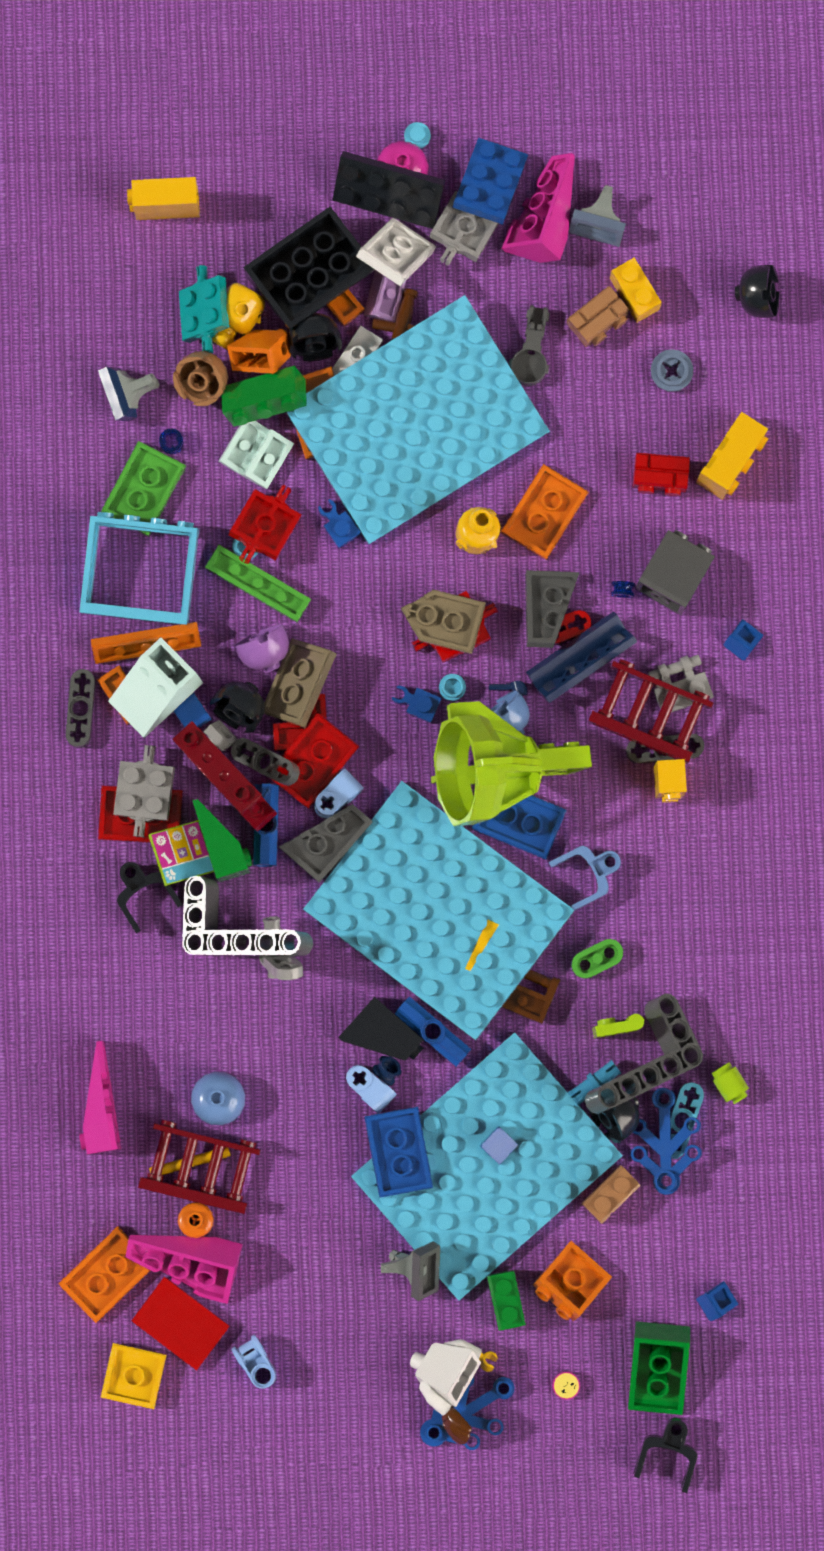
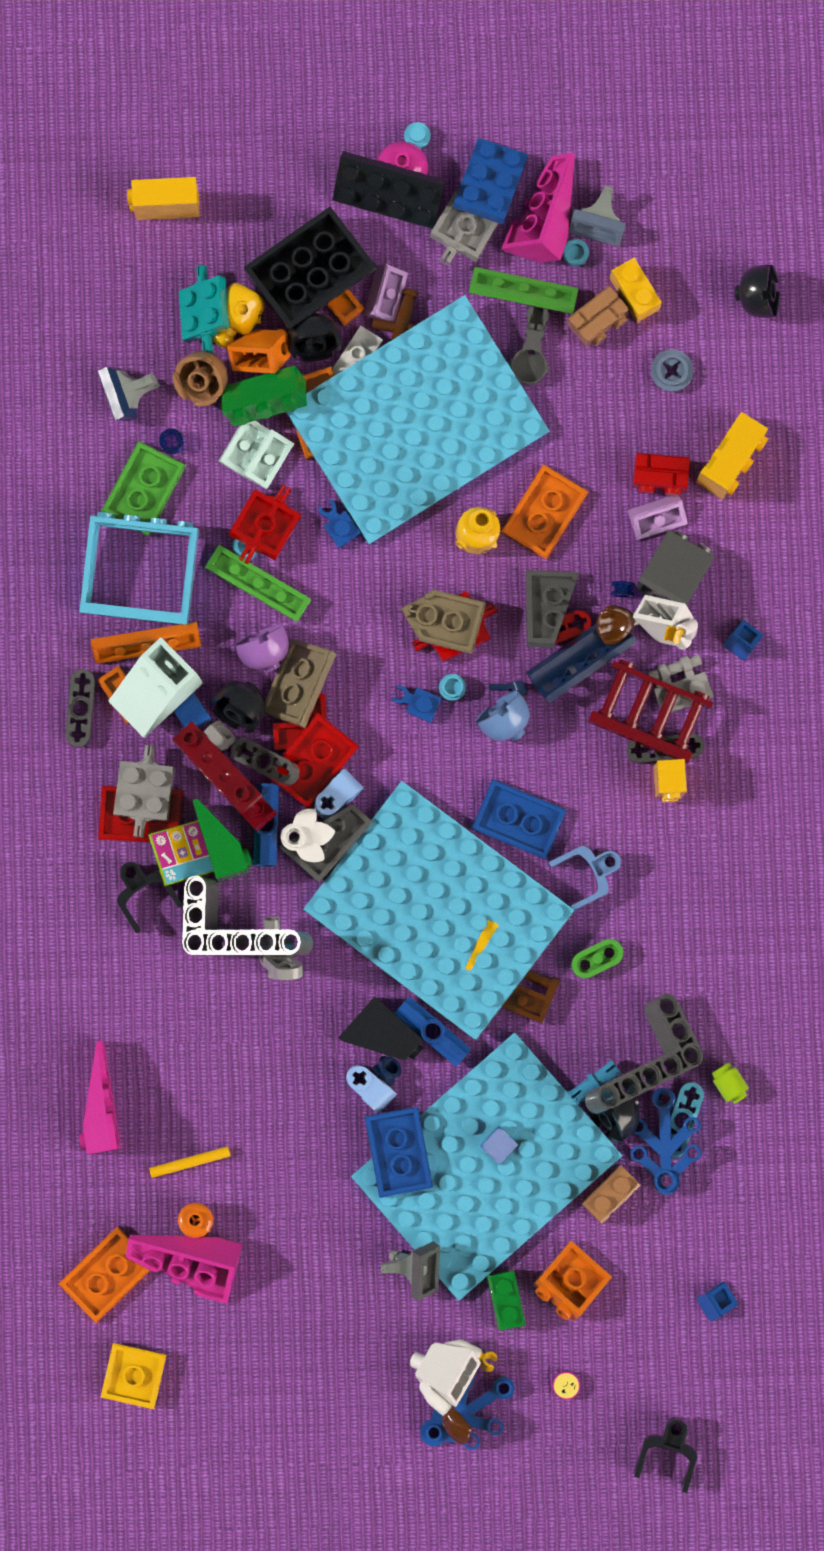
(180, 1323): red tile -> none
(207, 1193): dark red fence -> none
(218, 1098): medium blue cylinder -> none
(254, 1361): light blue piece -> none
(311, 834): none -> white plate
(396, 251): white tile -> none
(504, 767): lime plate -> none
(523, 290): none -> bright green plate
(575, 252): none -> medium azure tile
(610, 1027): lime plate -> none
(657, 517): none -> lavender slope
(659, 1368): green slope -> none
(662, 618): none -> torso

